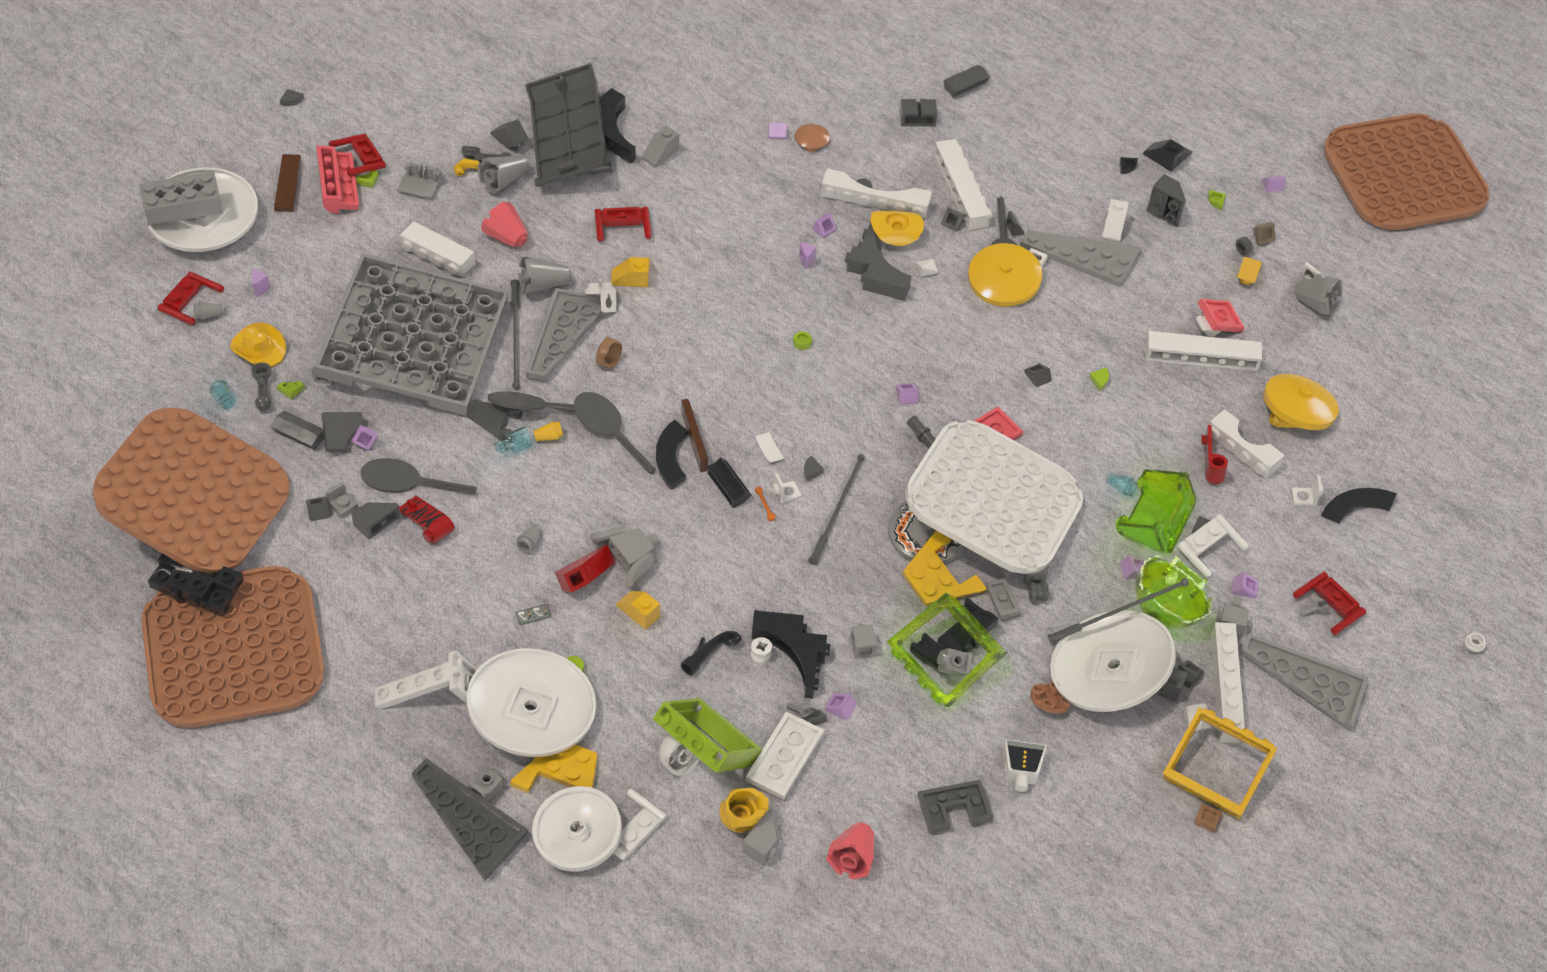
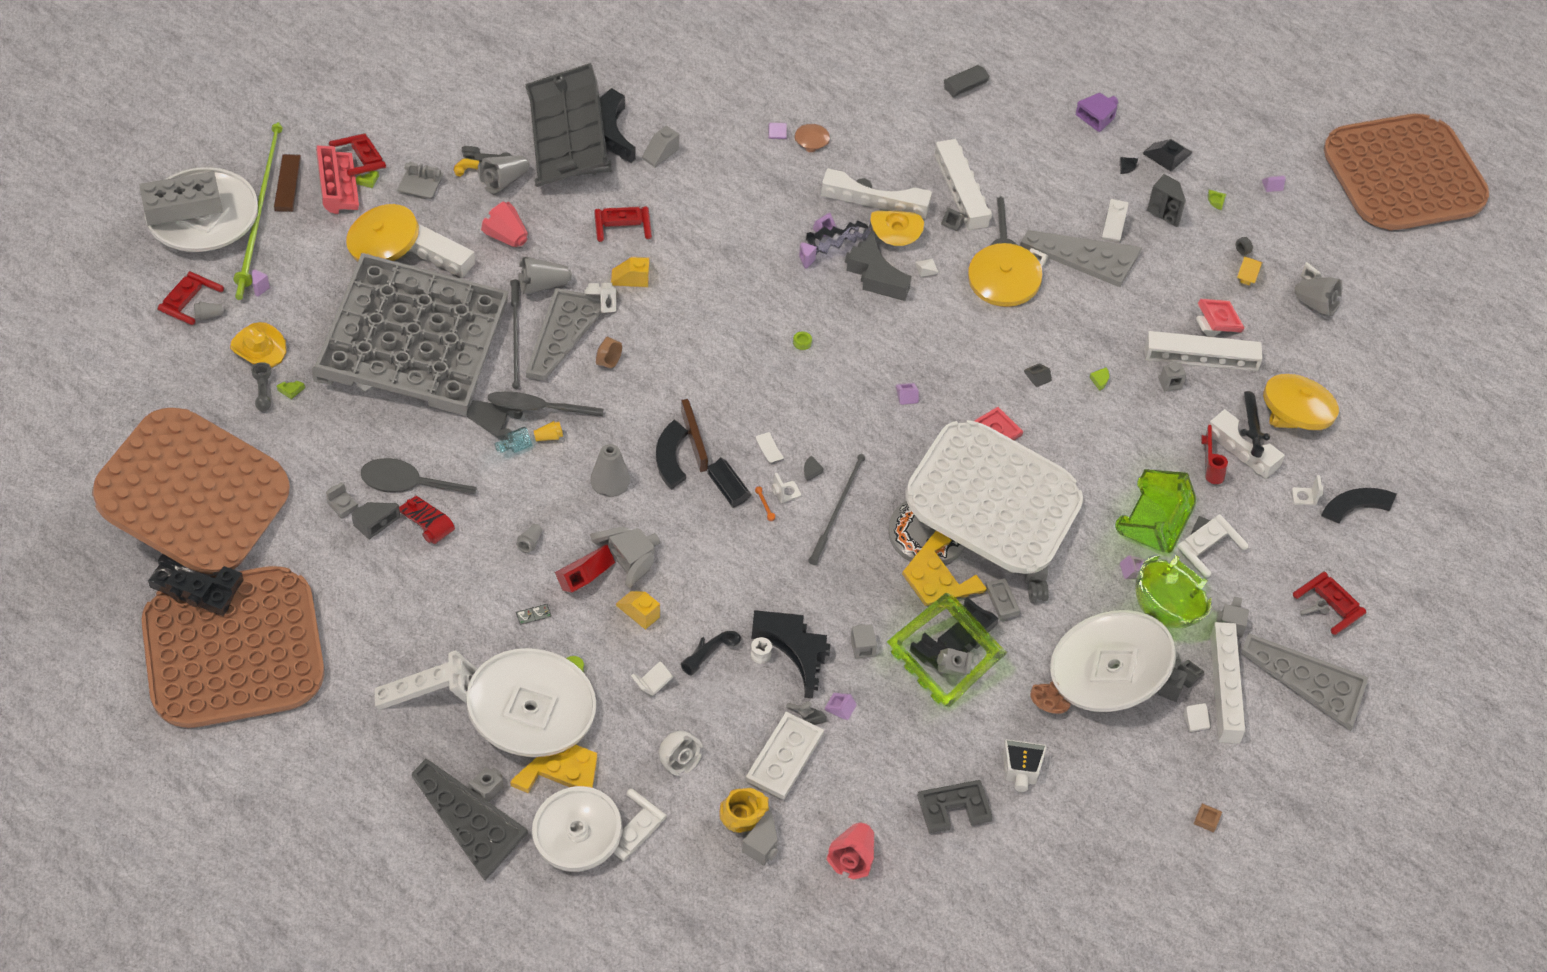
(222, 394): clear light blue brick -> none
(243, 278): none -> lime piece
(291, 97): dark grey tile -> none
(298, 429): dark grey piece -> none
(317, 508): dark grey slope -> none
(339, 428): dark grey tile -> none
(364, 437): lavender slope -> none
(383, 232): none -> yellow dish
(510, 134): dark grey slope -> none
(604, 419): dark grey piece -> none
(610, 472): none -> light grey cone
(654, 679): none -> white bracket
(673, 718): lime window -> none
(844, 235): none -> piece
(918, 113): dark grey piece -> none
(922, 432): dark grey pin -> none
(1014, 225): dark grey slope -> none
(1078, 627): dark grey piece -> none
(1097, 110): none -> medium lavender torso
(1122, 483): clear light blue cone -> none
(1172, 371): none -> light grey brick
(1228, 727): yellow window -> none
(1245, 585): lavender slope -> none
(1253, 423): none -> black sword
(1264, 233): dark tan tile -> none
(1476, 638): white plate -> none

